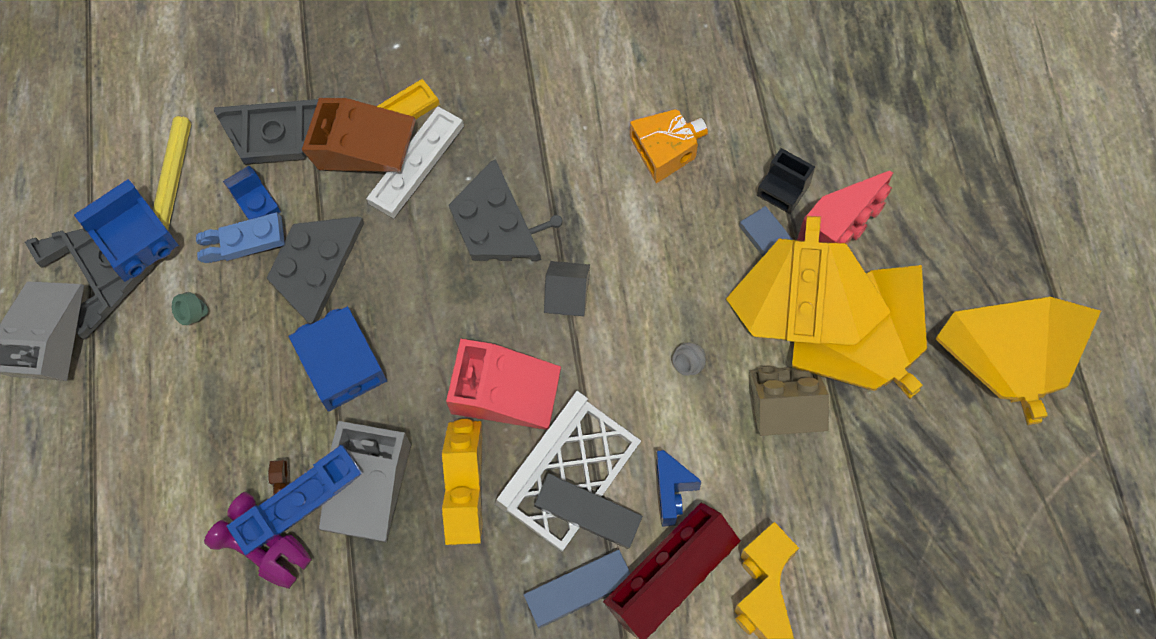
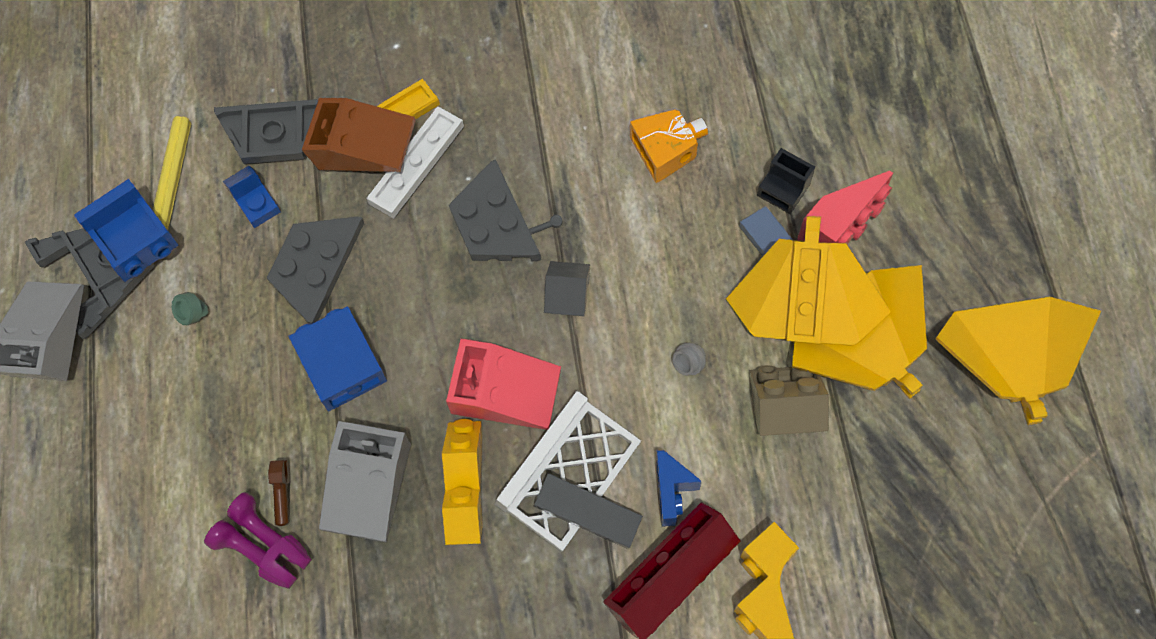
(241, 238): medium blue hinge -> none
(295, 501): blue slope -> none
(577, 589): sand blue tile -> none

